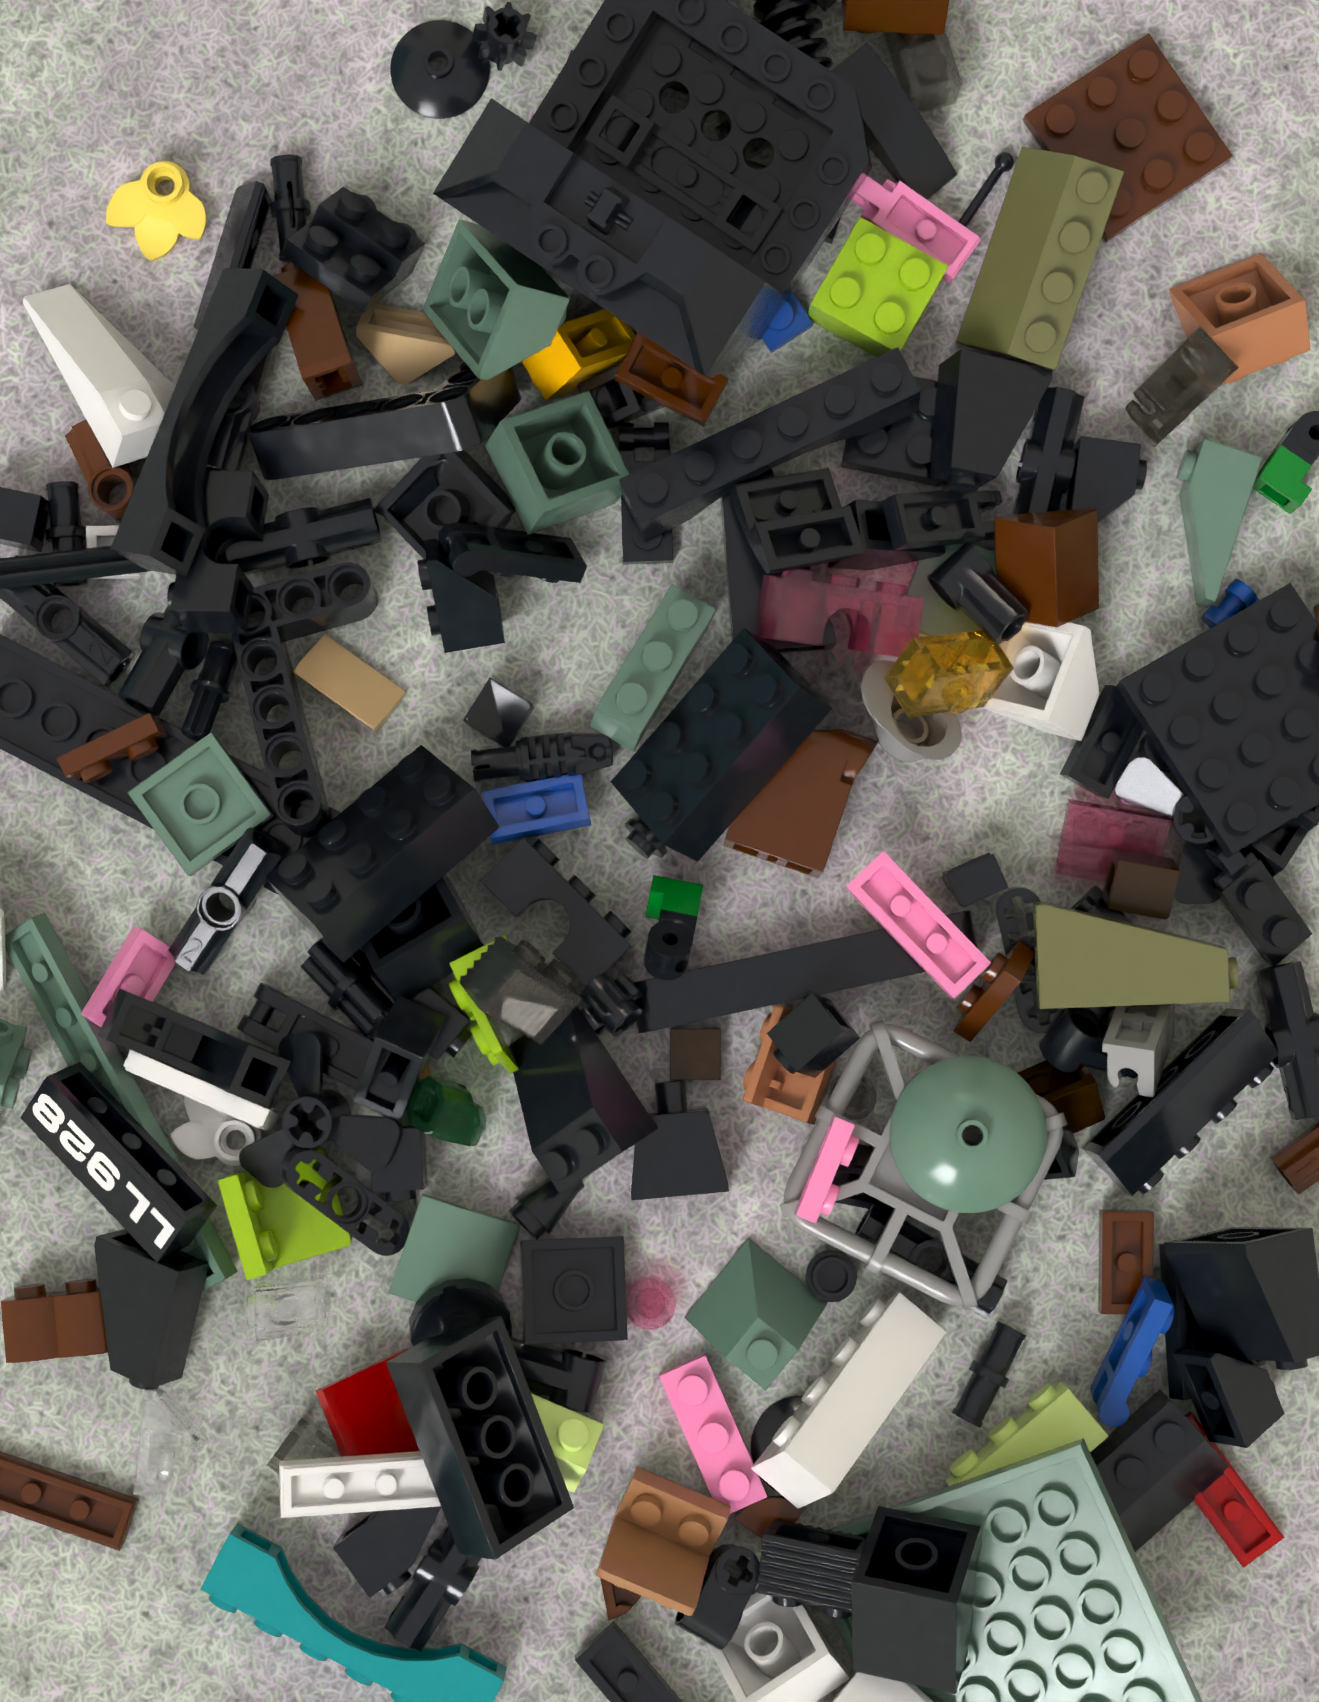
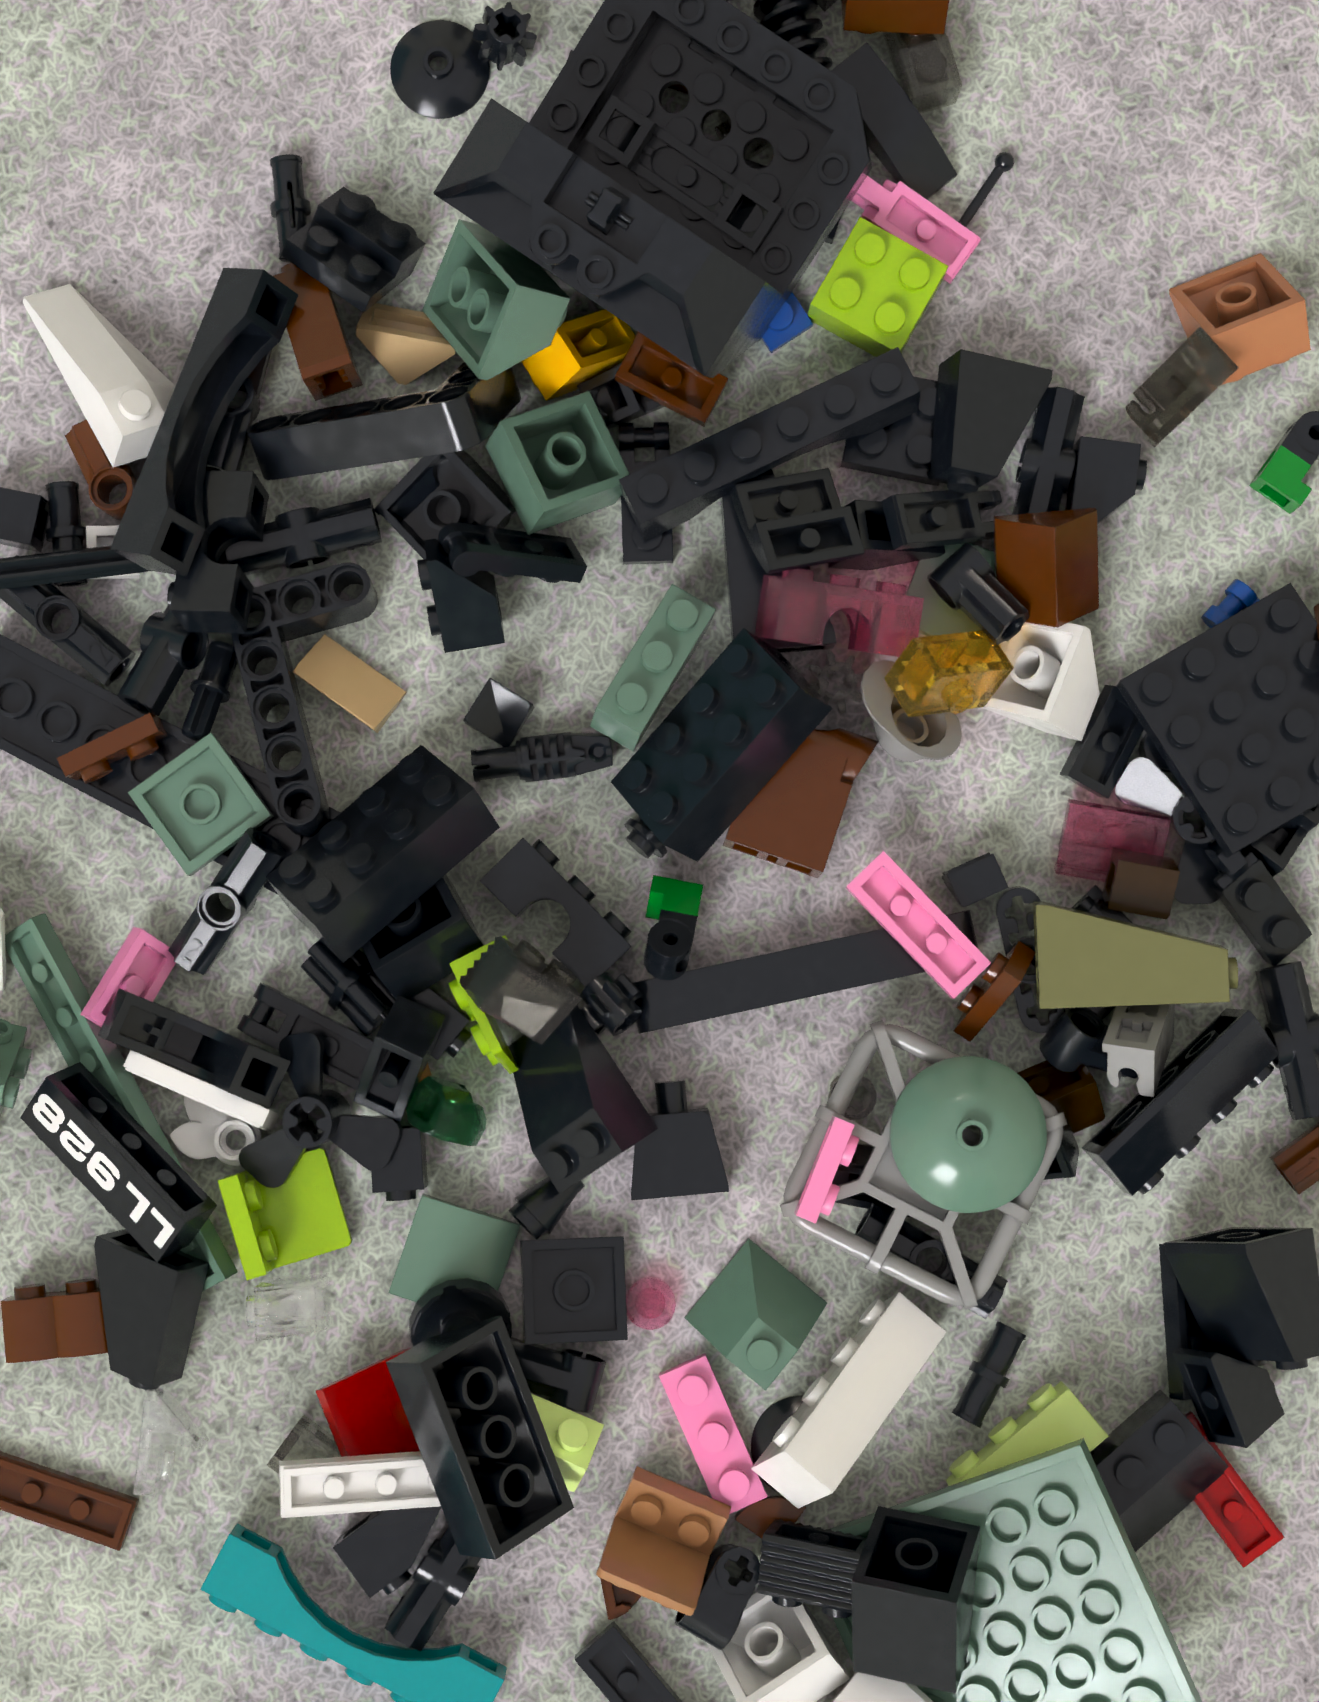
(155, 216): light yellow plate -> none
(239, 236): black slope -> none
(325, 1168): black beam -> none
(537, 808): blue plate -> none
(695, 1054): dark brown tile -> none
(774, 1087): nougat bracket -> none
(812, 1036): black brick -> none
(831, 1276): black plate -> none
(1039, 257): olive slope -> none
(1124, 1257): reddish brown plate -> none
(1131, 1351): blue plate -> none
(1136, 120): reddish brown plate -> none
(1212, 507): sand green slope -> none

